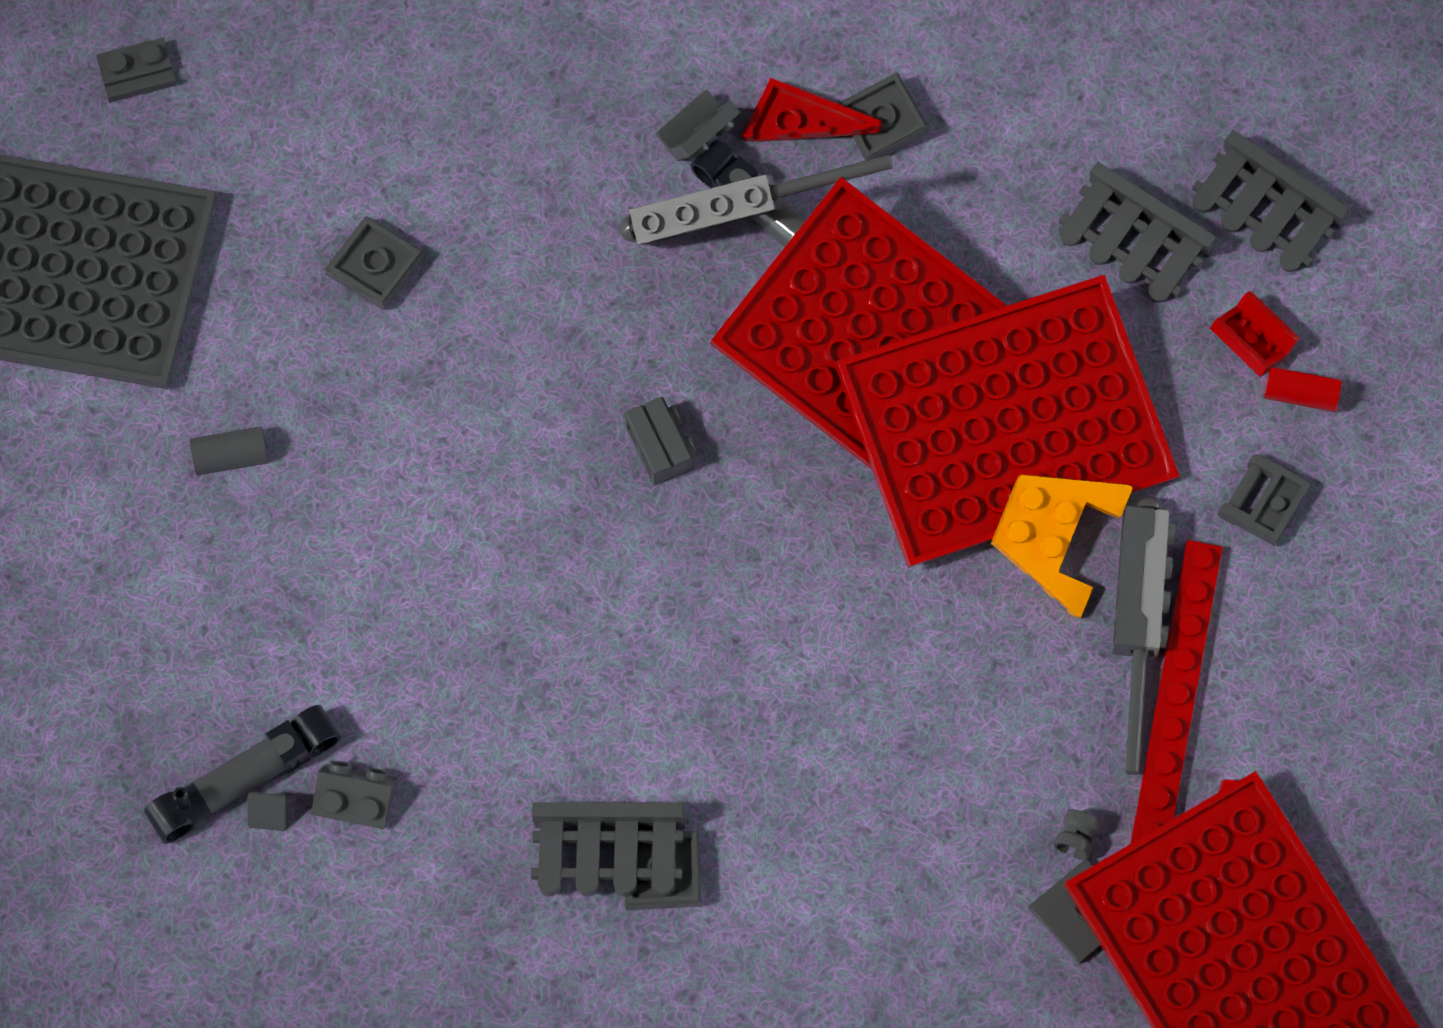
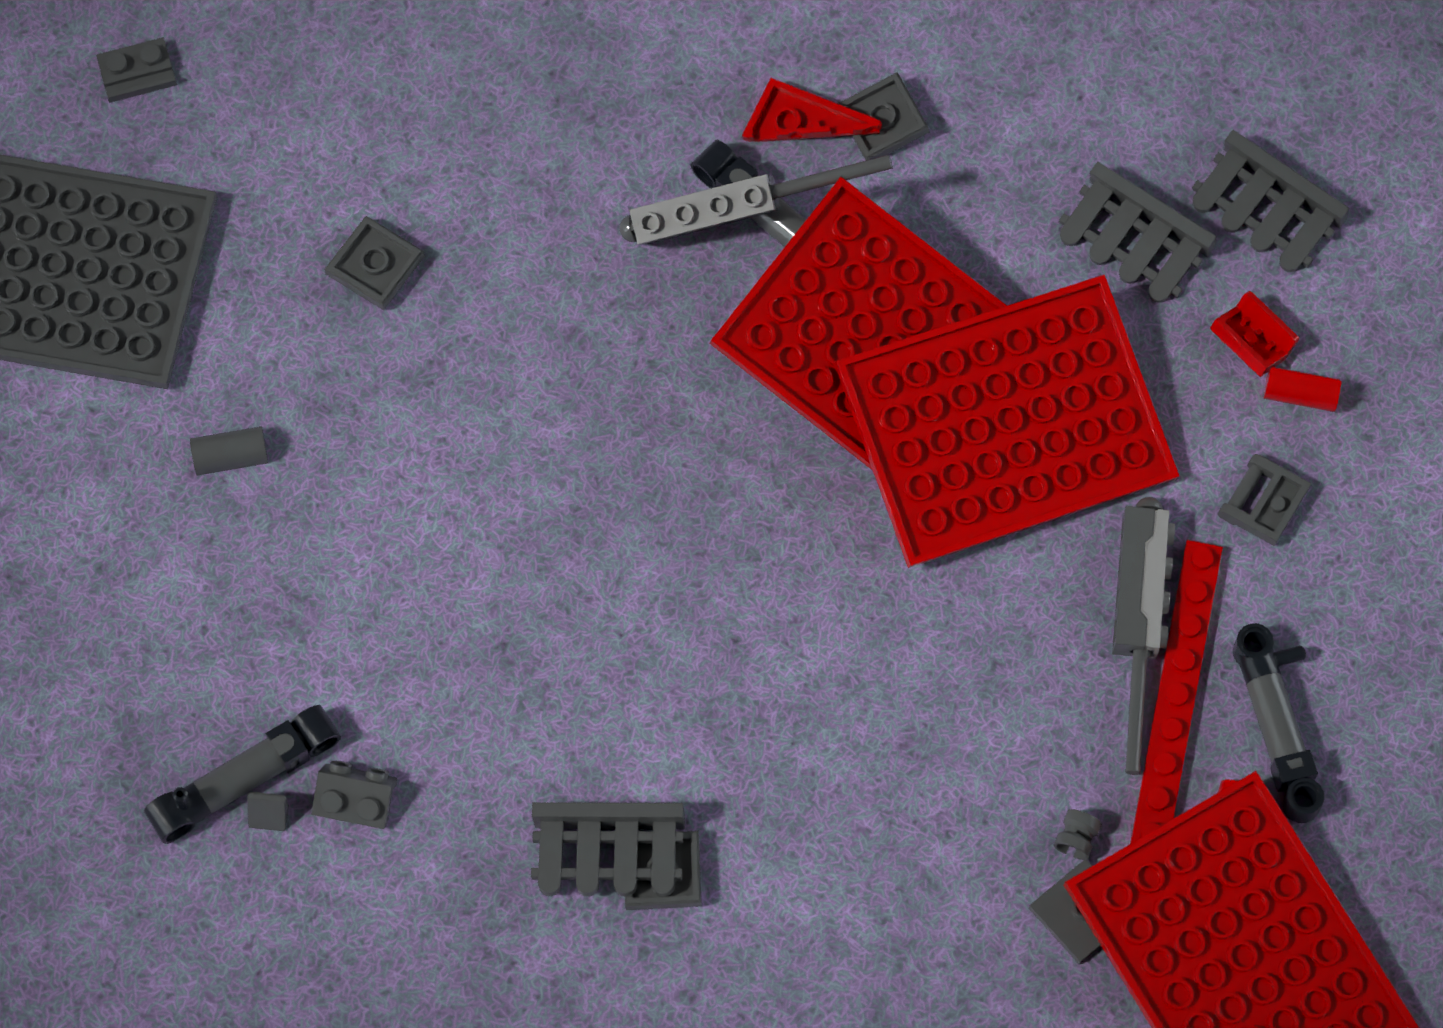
(659, 440): dark grey brick -> none
(696, 124): dark grey bracket -> none
(1041, 525): light orange wing -> none
(1291, 762): none -> piece

